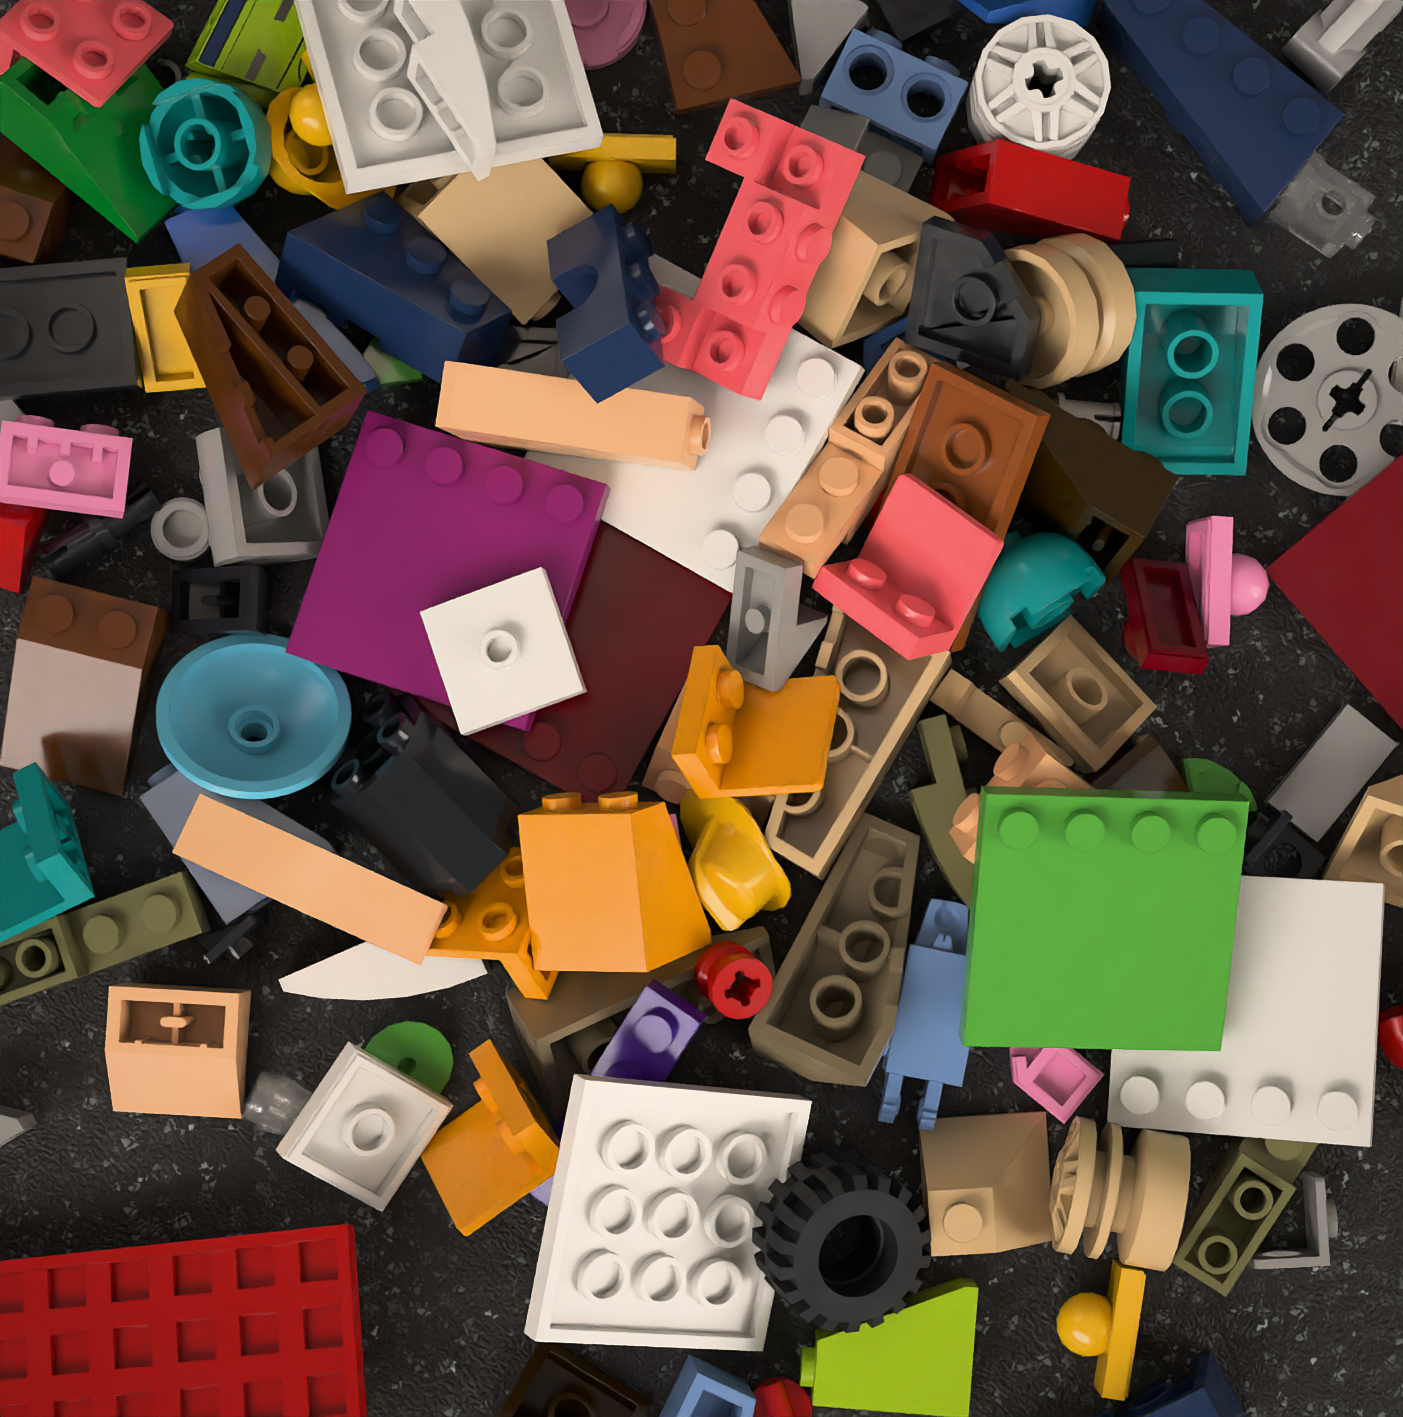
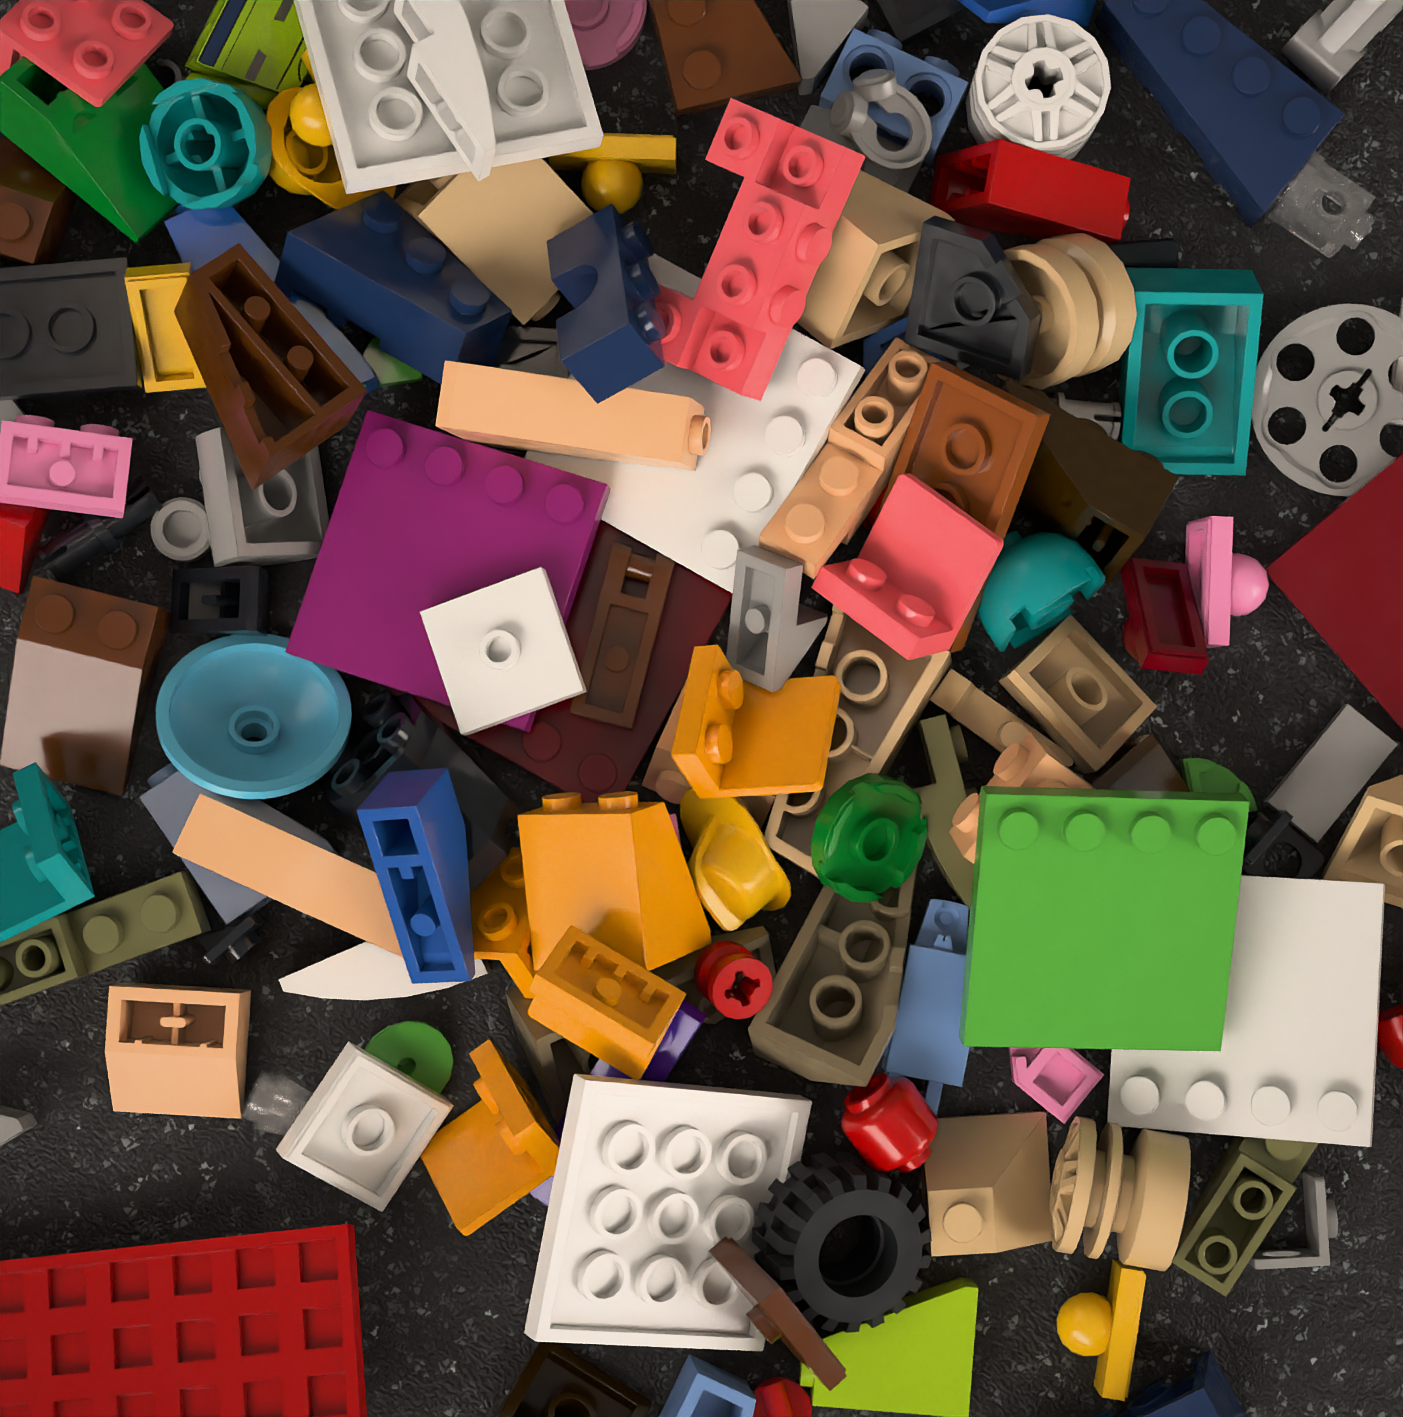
(423, 871): none -> blue slope
(603, 1002): none -> light orange bracket
(622, 638): none -> reddish brown plate
(776, 1314): none -> reddish brown plate
(851, 120): none -> light grey piece
(868, 837): none -> green tile
(889, 1123): none -> red head

